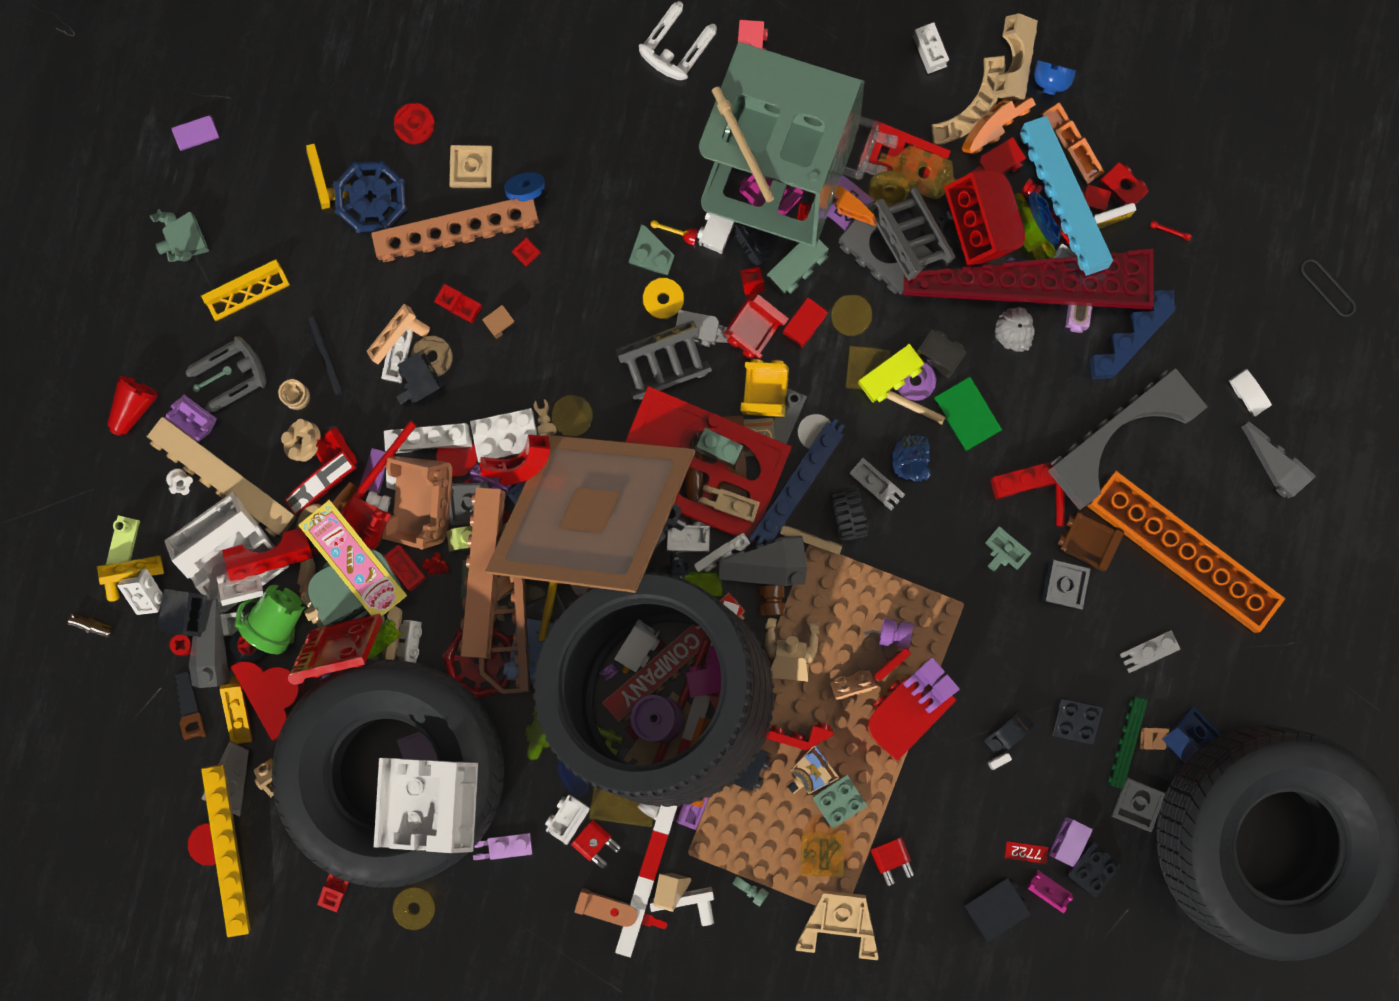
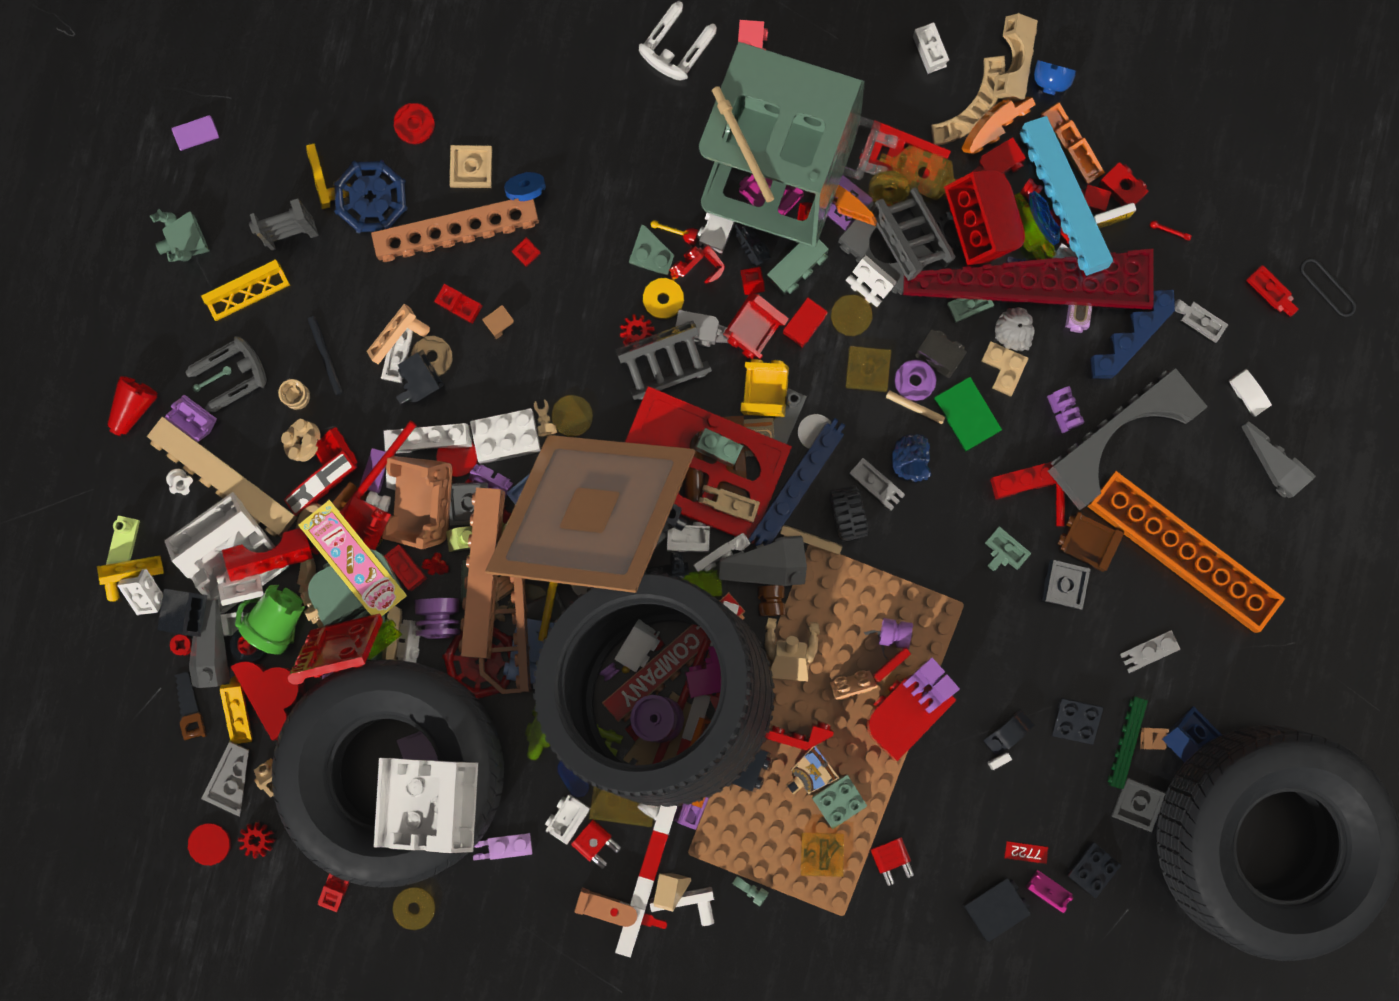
(90, 624): dark brown pin -> none
(226, 850): yellow brick -> none
(256, 831): none -> red gear
(284, 224): none -> dark grey fence
(437, 617): none -> medium lavender wheel
(520, 467): red arch -> none
(638, 324): none -> red gear
(692, 257): none -> red piece
(840, 915): tan wing -> none
(874, 277): none -> white plate
(891, 374): neon yellow brick -> none
(965, 308): none -> sand green plate
(1010, 365): none -> tan plate
(1069, 417): none -> medium lavender legs
(1070, 842): medium lavender hinge -> none
(1201, 320): none -> light grey plate
(1272, 290): none -> red hinge

